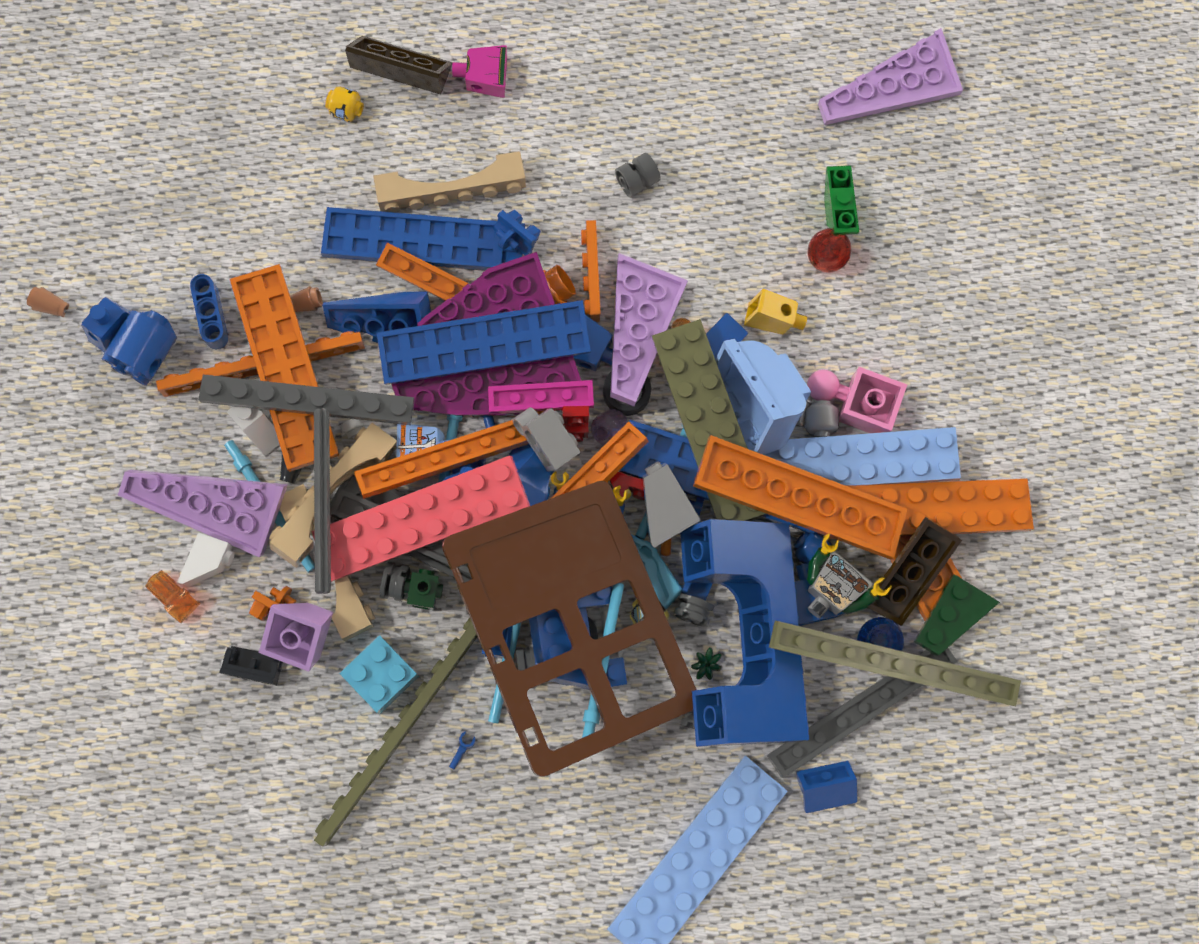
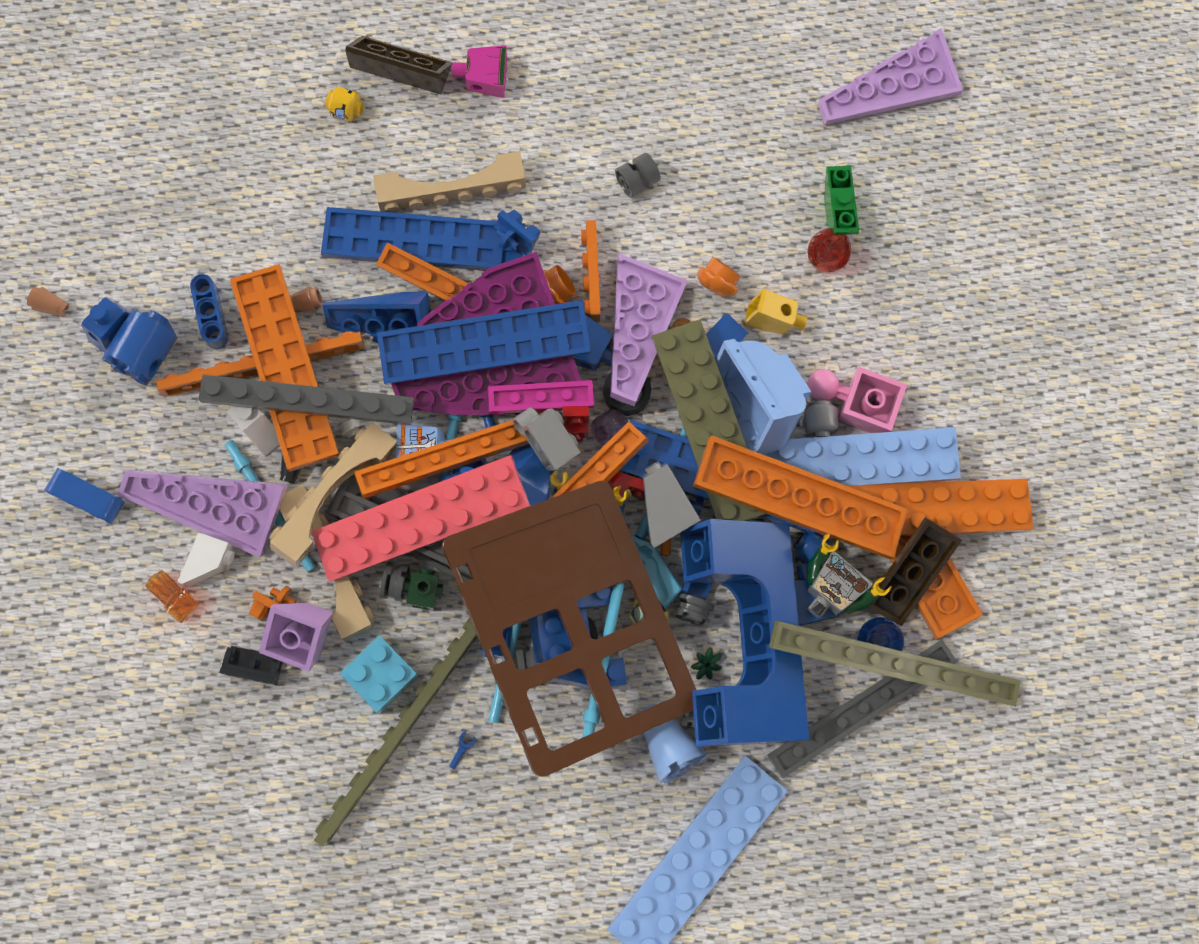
(84, 495): none -> blue beam
(322, 501): dark grey axle -> none
(672, 750): none -> light blue cone
(719, 278): none -> orange piece
(827, 786): blue panel -> none
(953, 614): dark green wing -> none

